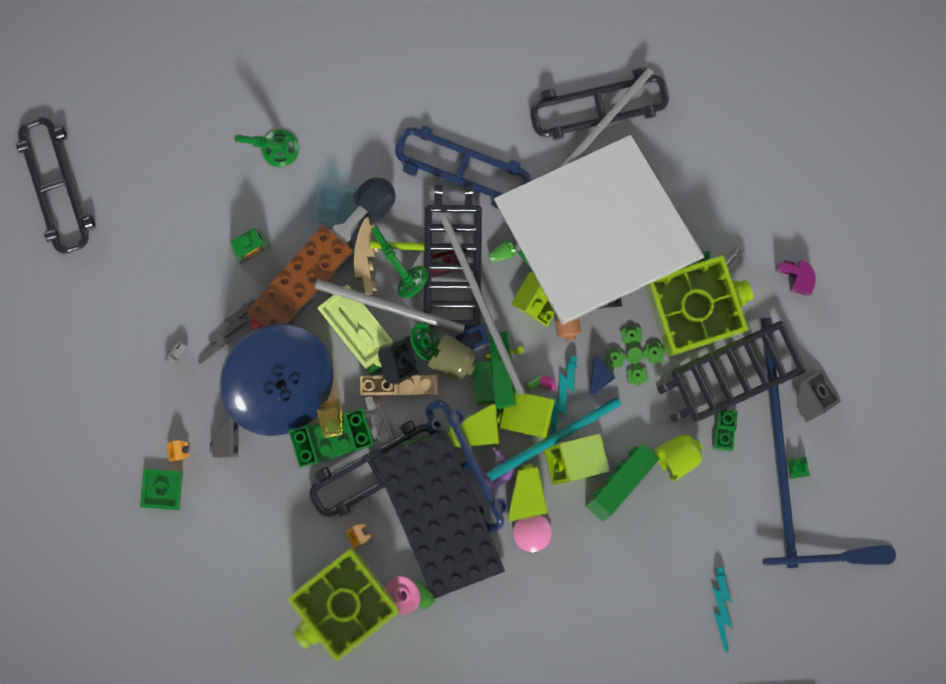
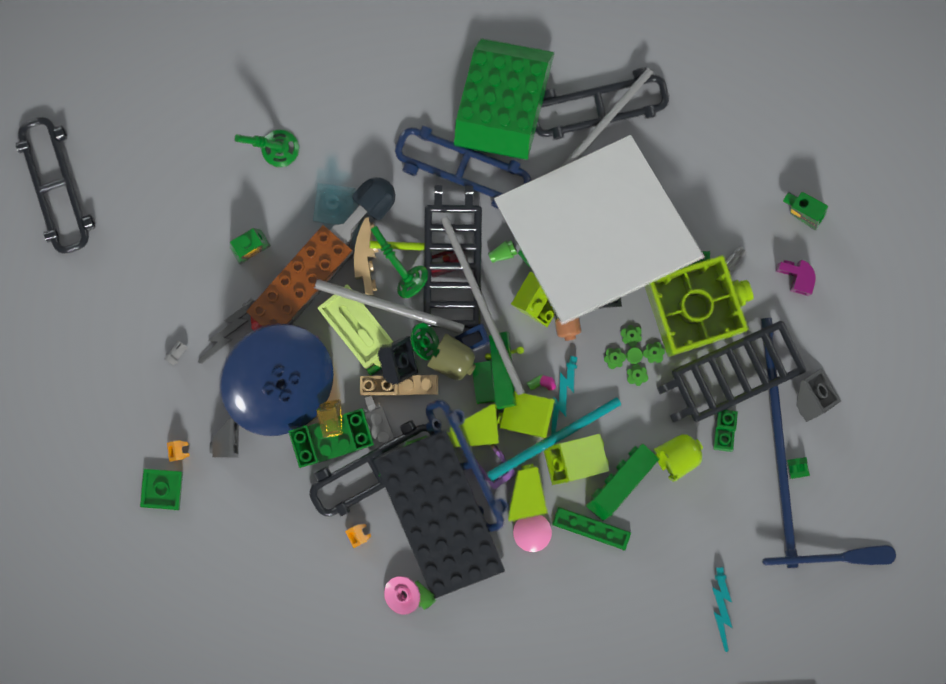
(342, 606): lime brick -> none
(502, 98): none -> green slope
(591, 528): none -> green tile
(600, 375): dark blue slope -> none
(812, 213): none -> green torso

